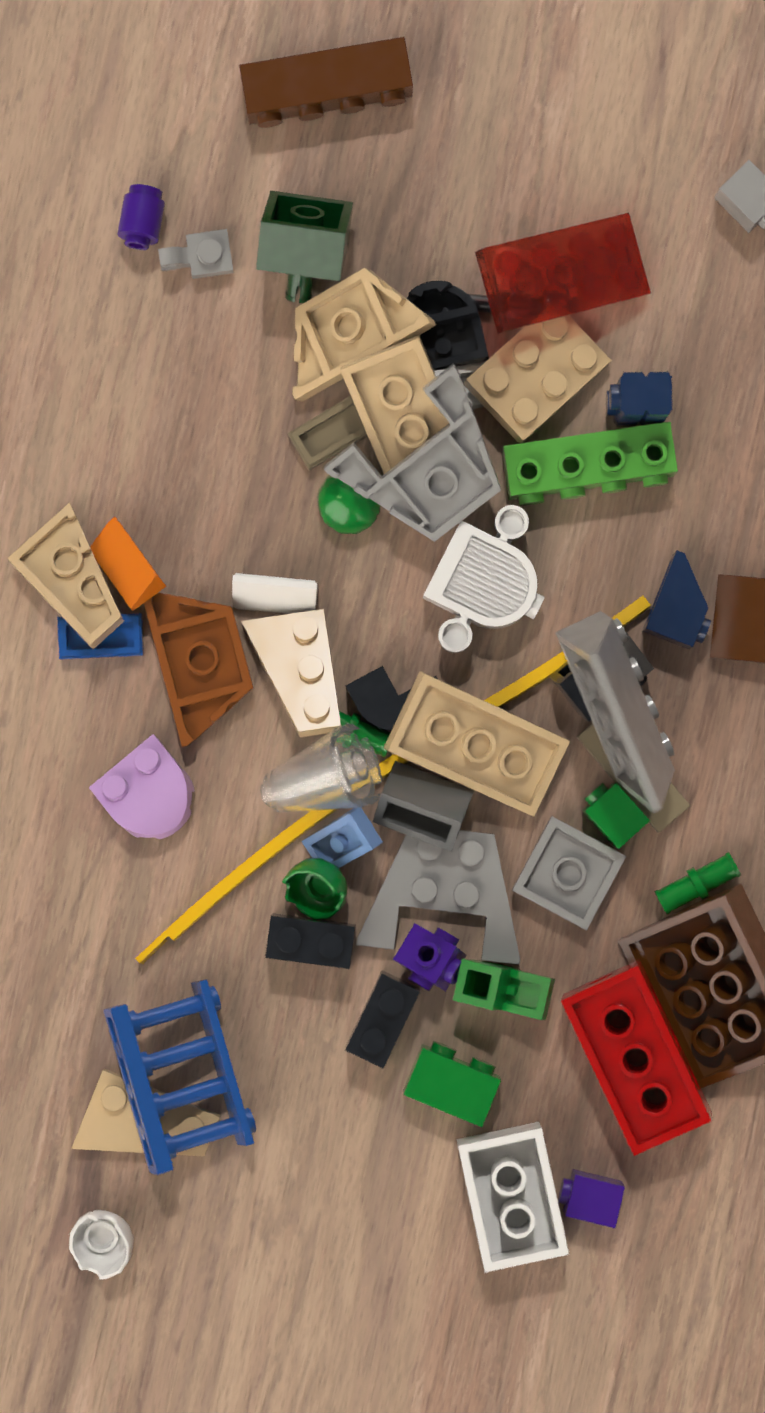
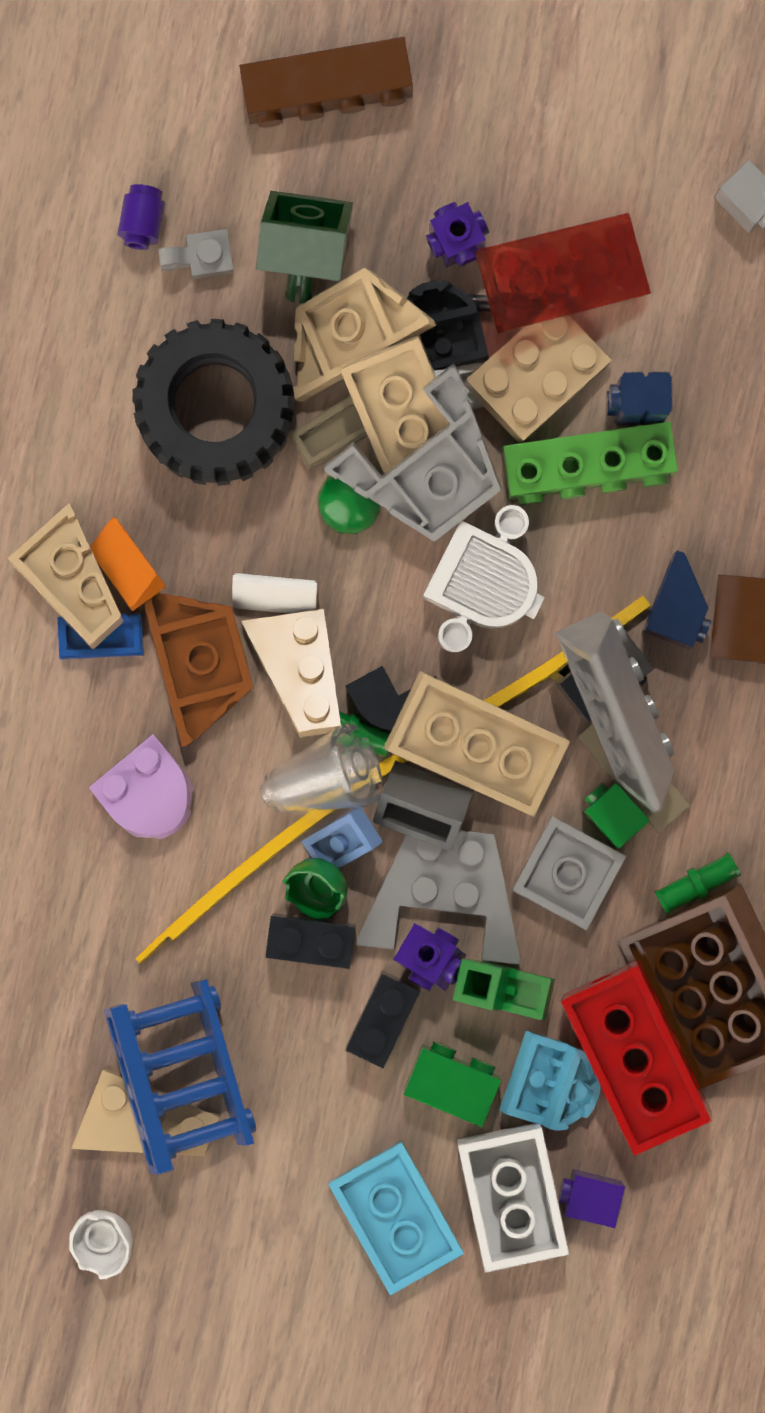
(201, 347): none -> black tyre
(395, 1217): none -> medium azure plate
(454, 248): none -> dark purple brick
(550, 1083): none -> medium azure slope

